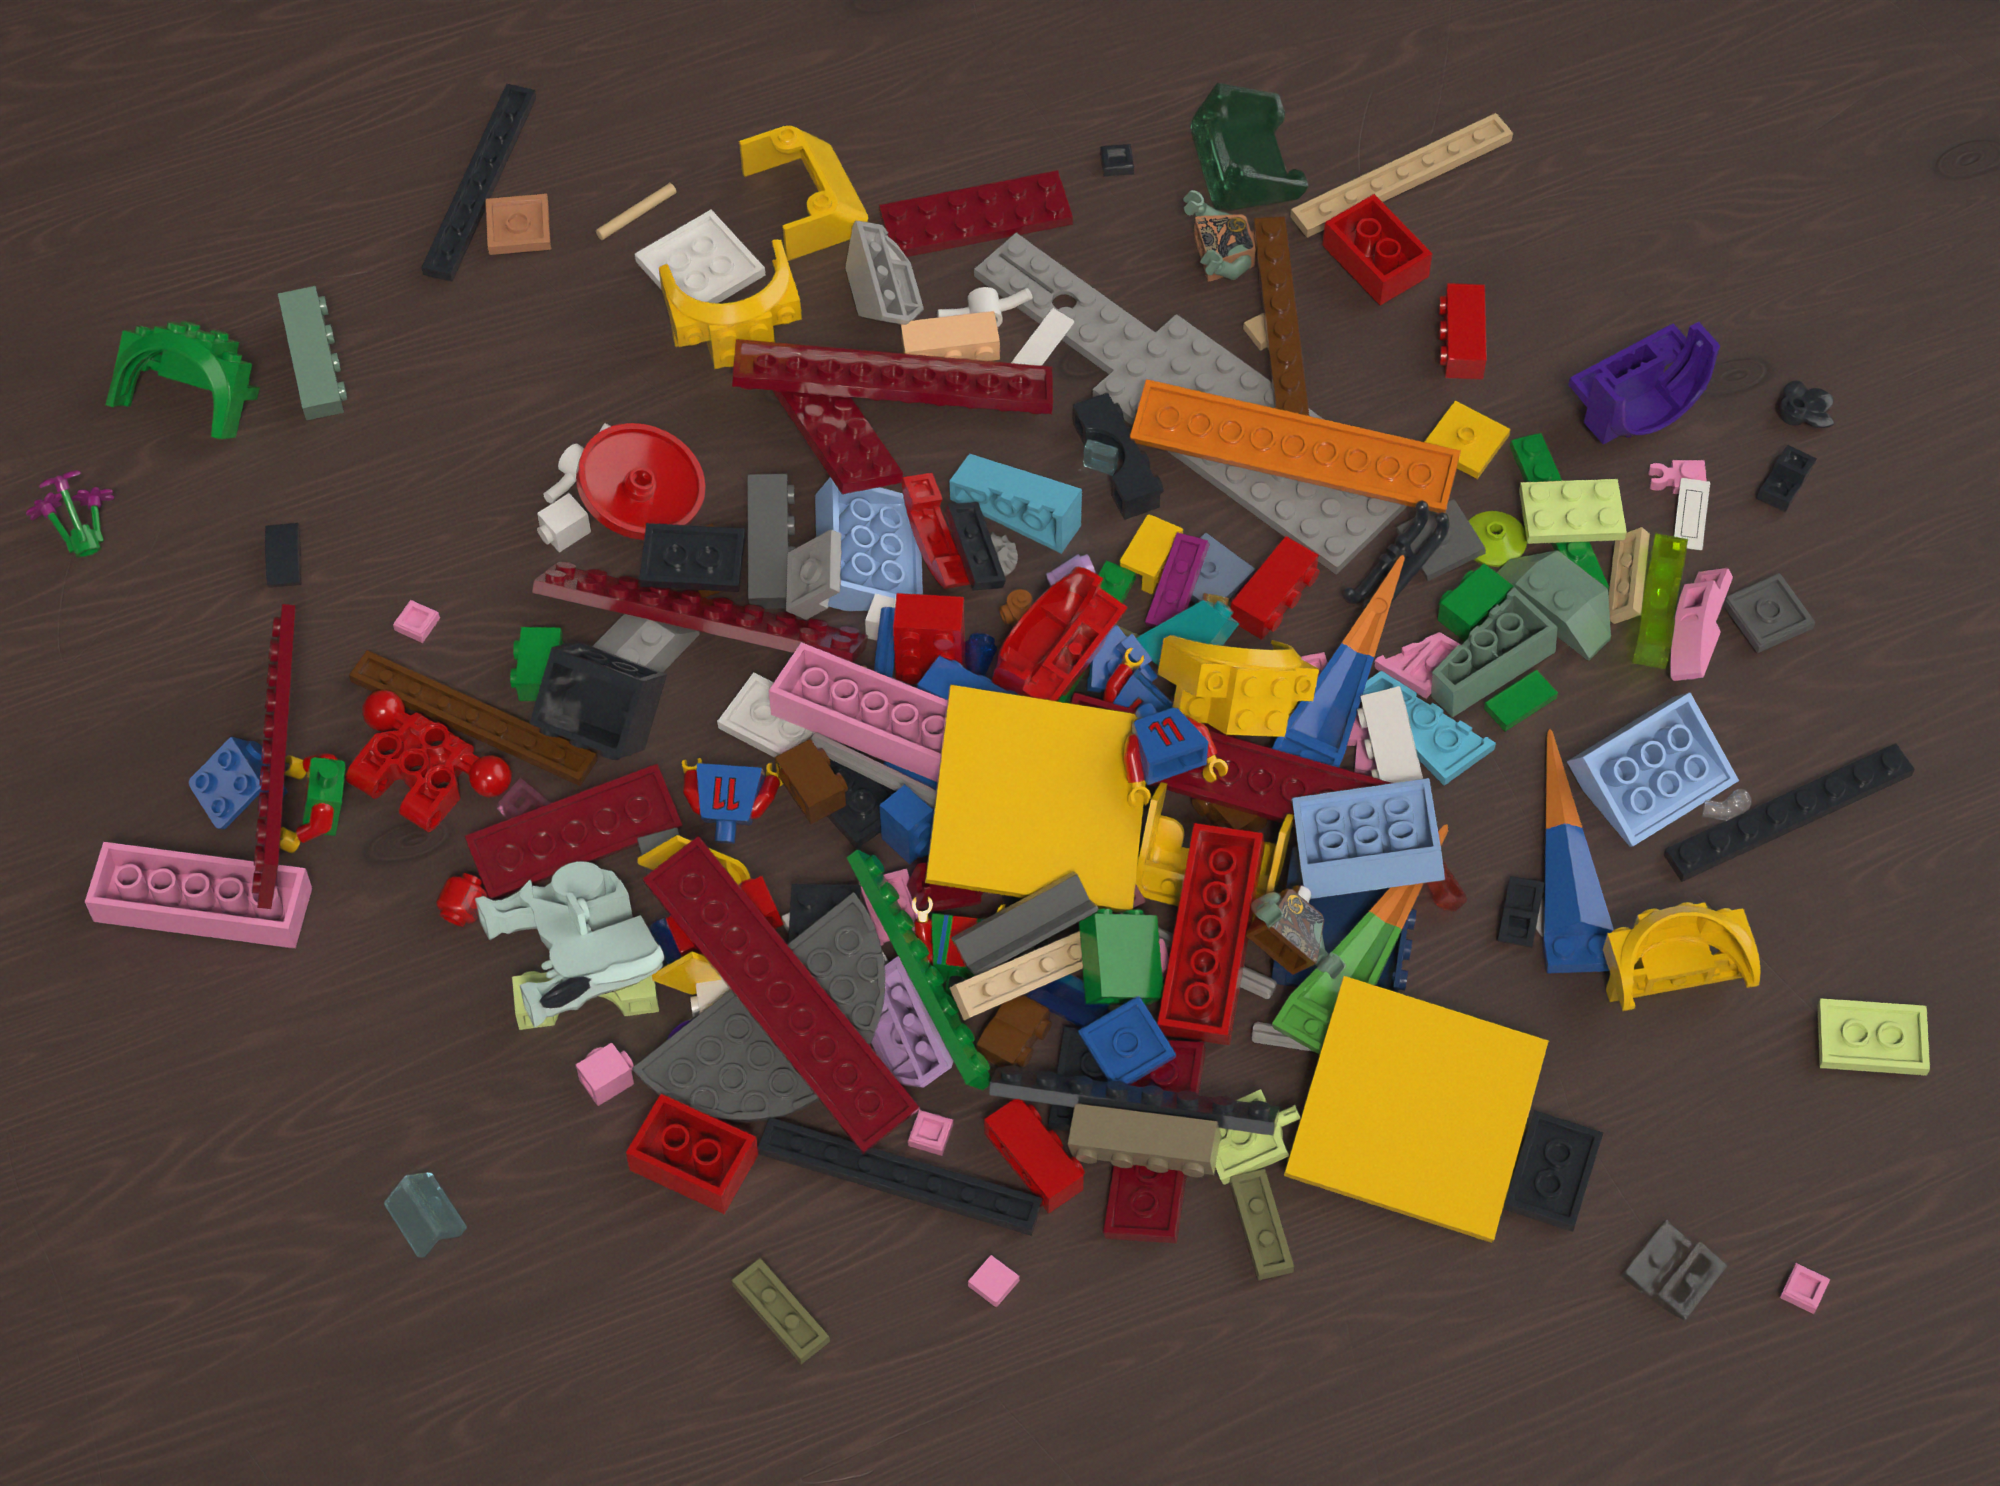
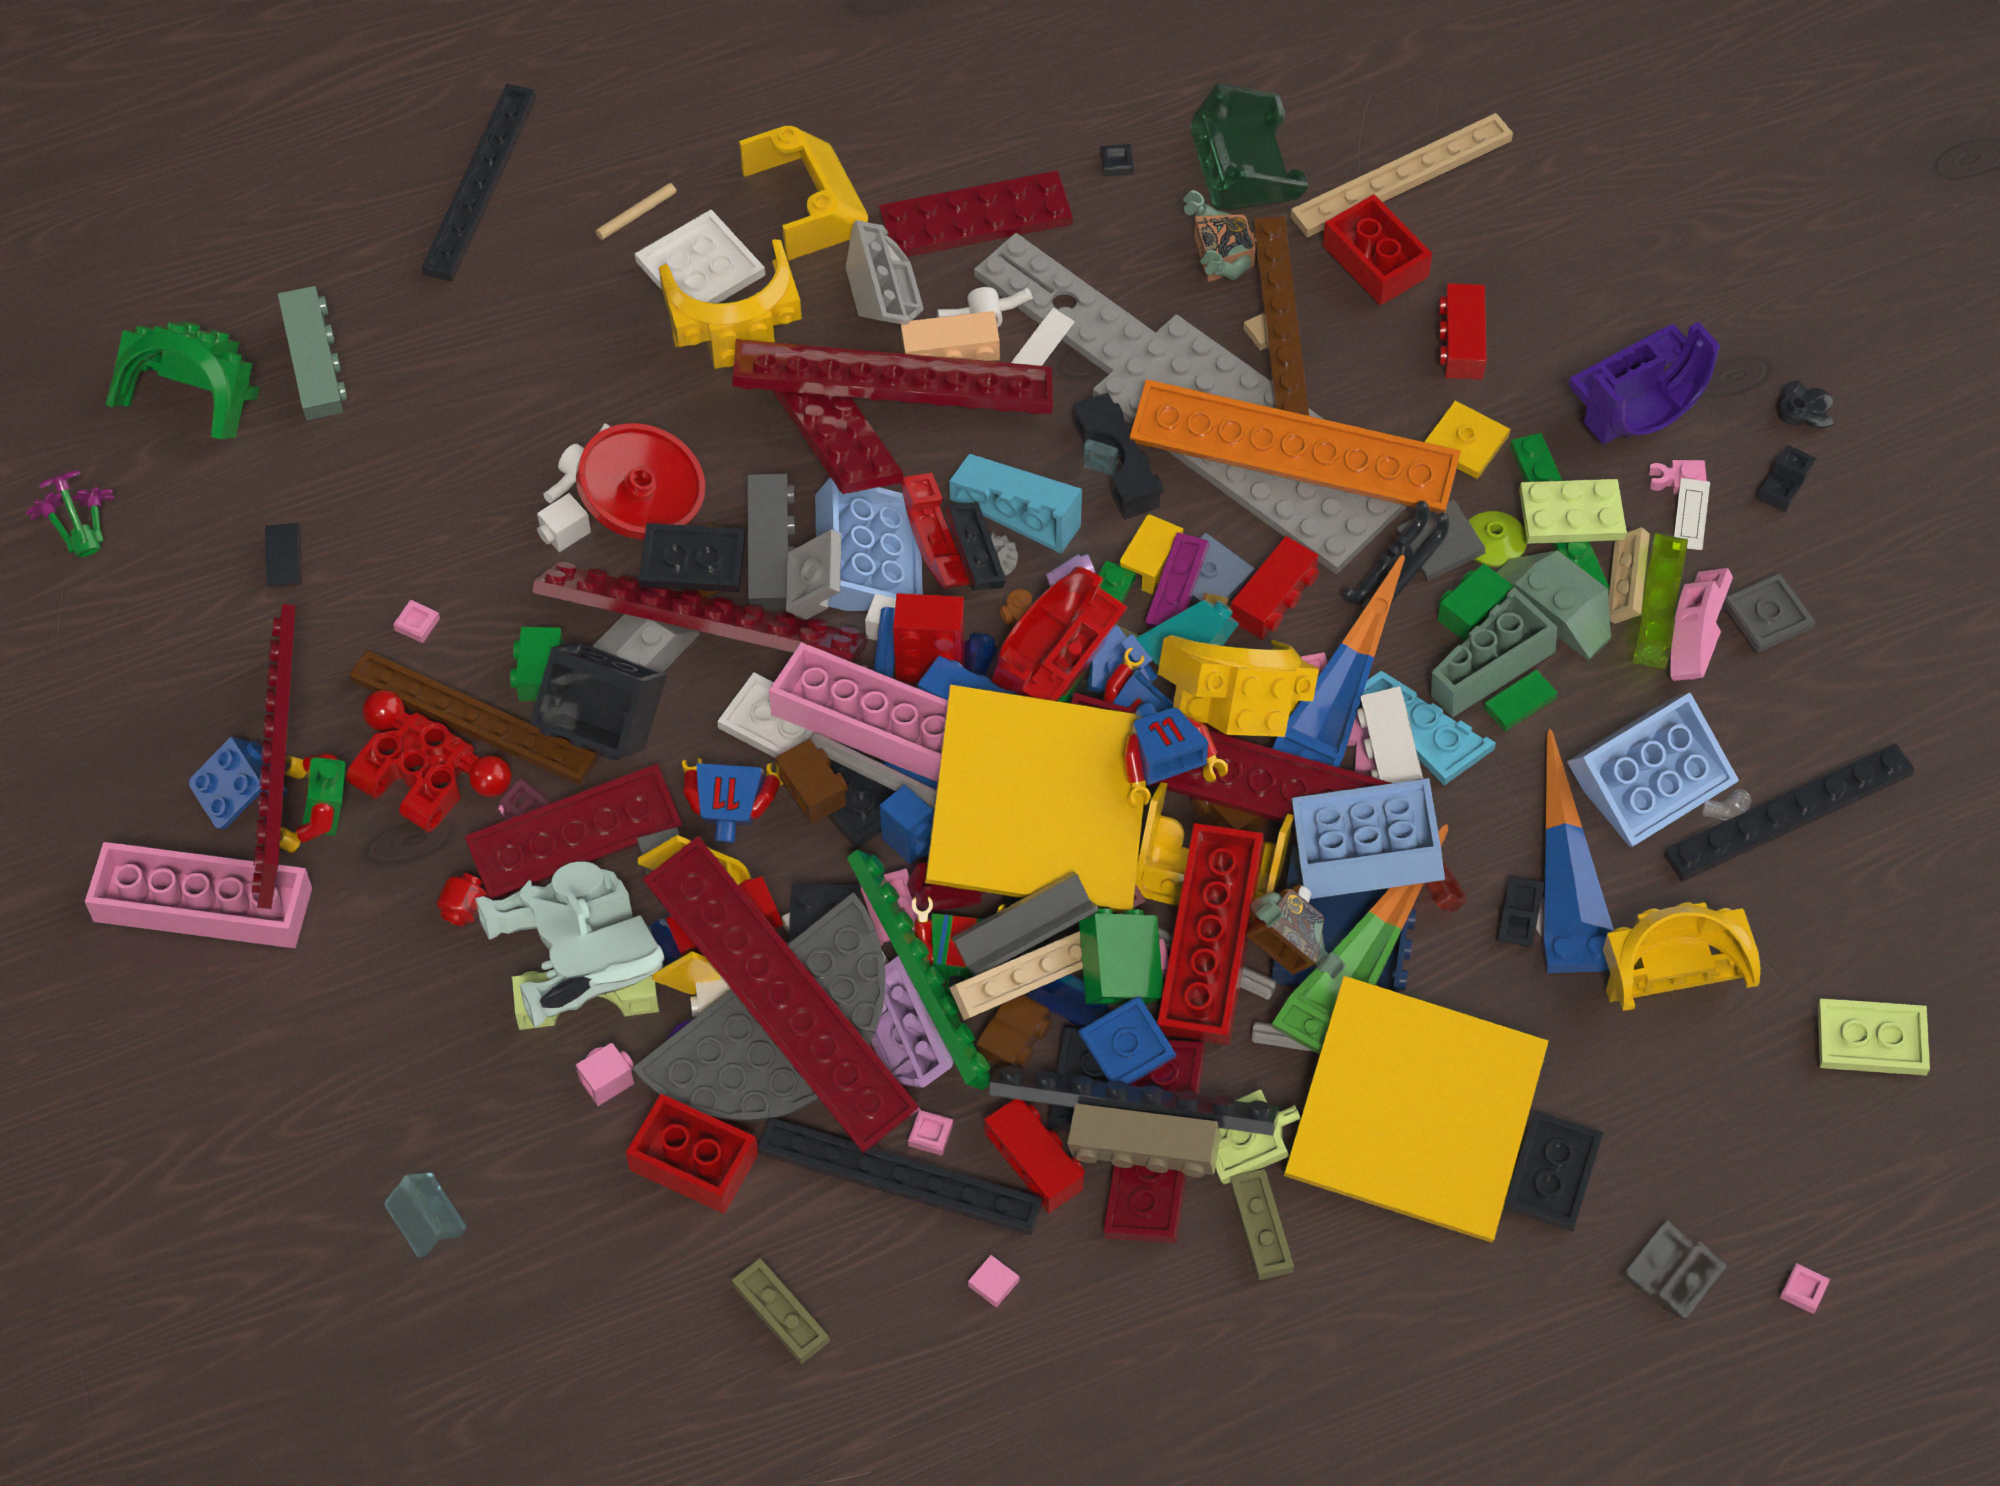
(518, 224): nougat plate -> none
(1417, 662): bright pink wing -> none

